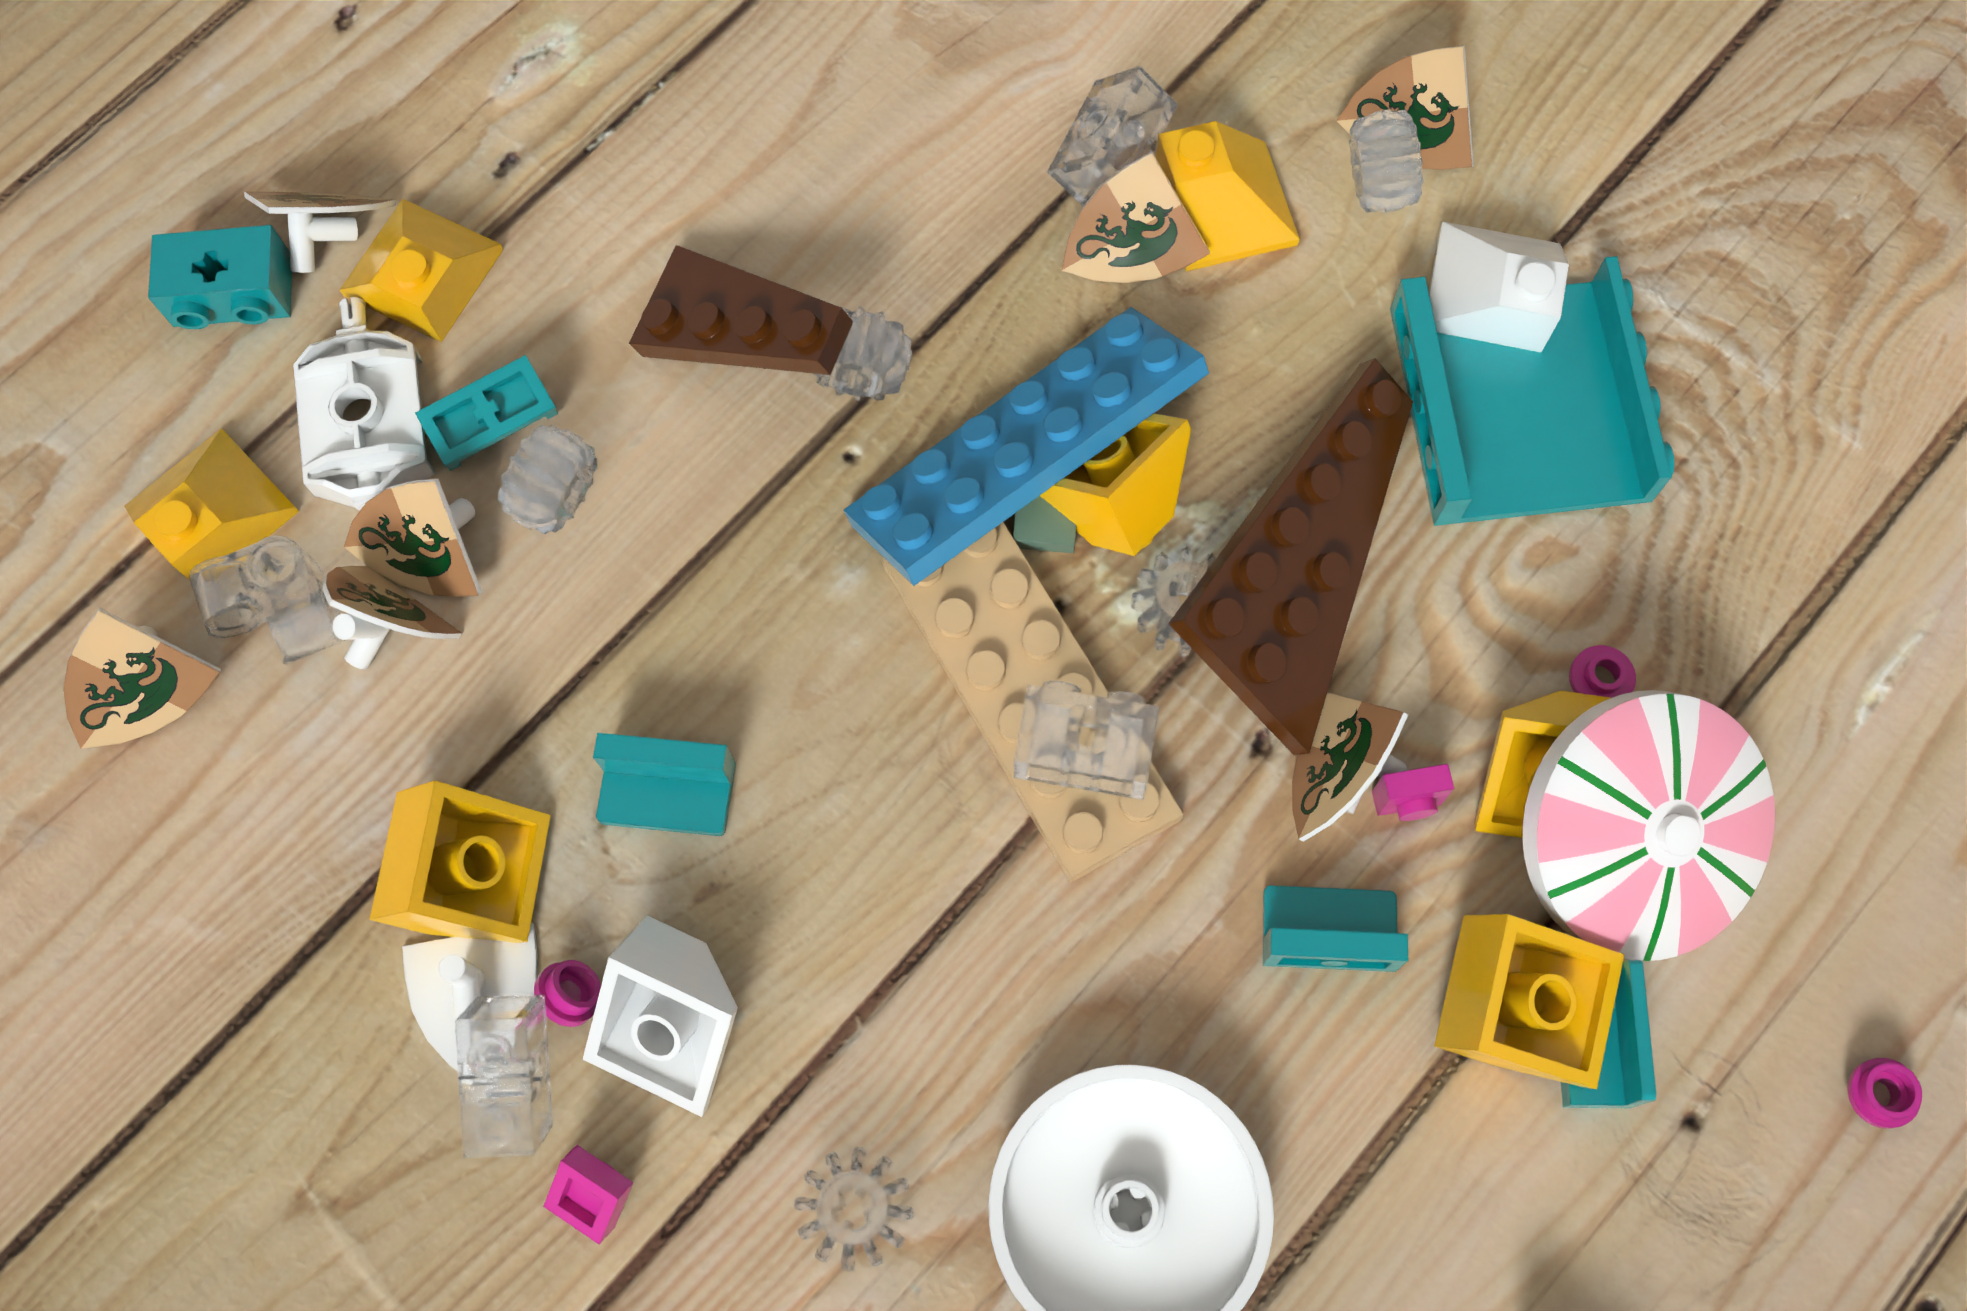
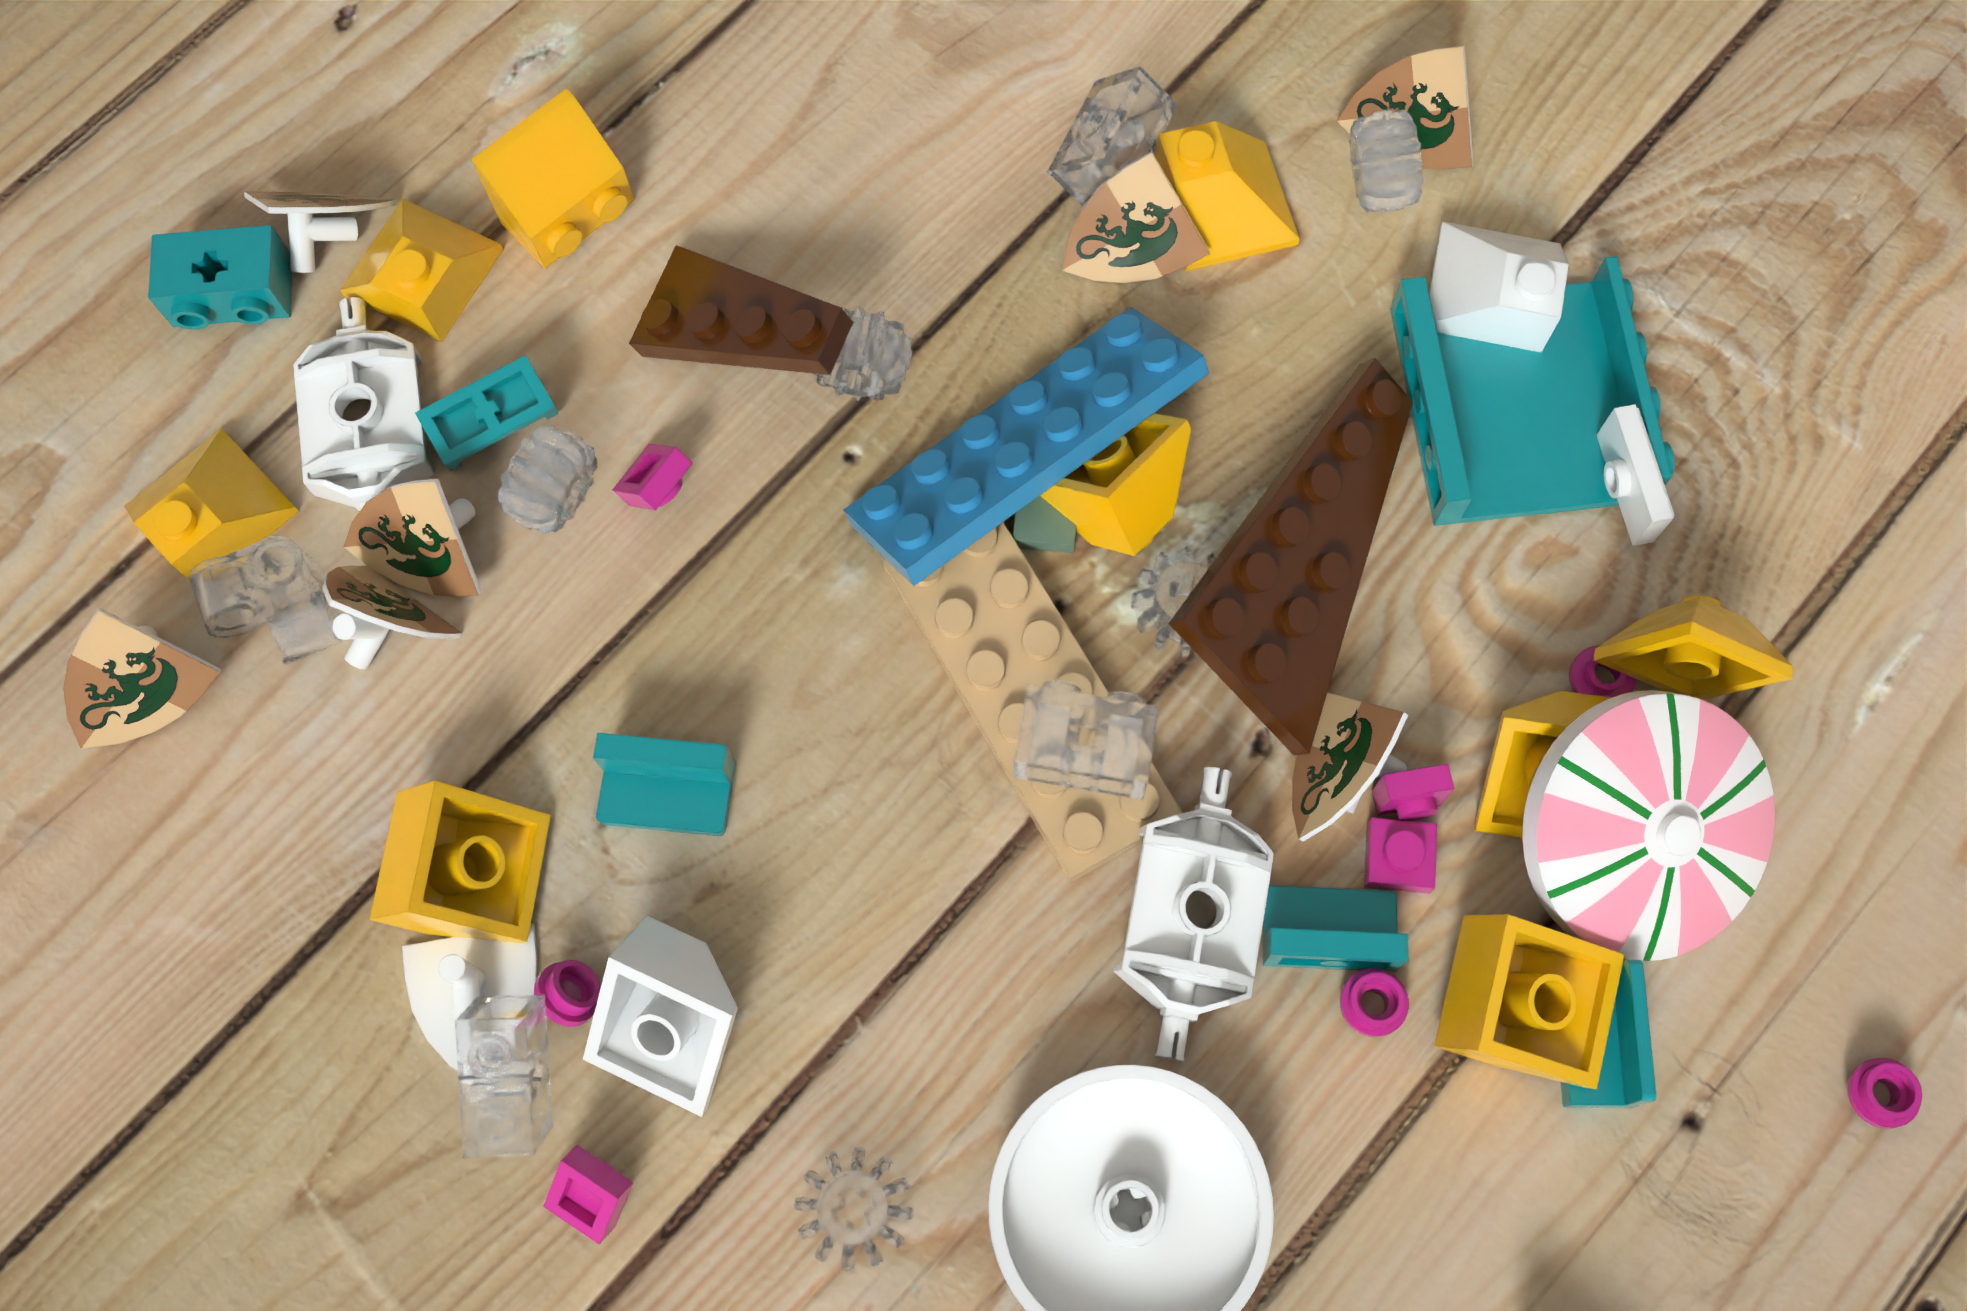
(553, 179): none -> yellow slope
(653, 477): none -> dark pink plate
(1164, 953): none -> white plate
(1388, 988): none -> dark pink plate
(1400, 855): none -> dark pink plate
(1634, 475): none -> white plate
(1695, 651): none -> yellow slope

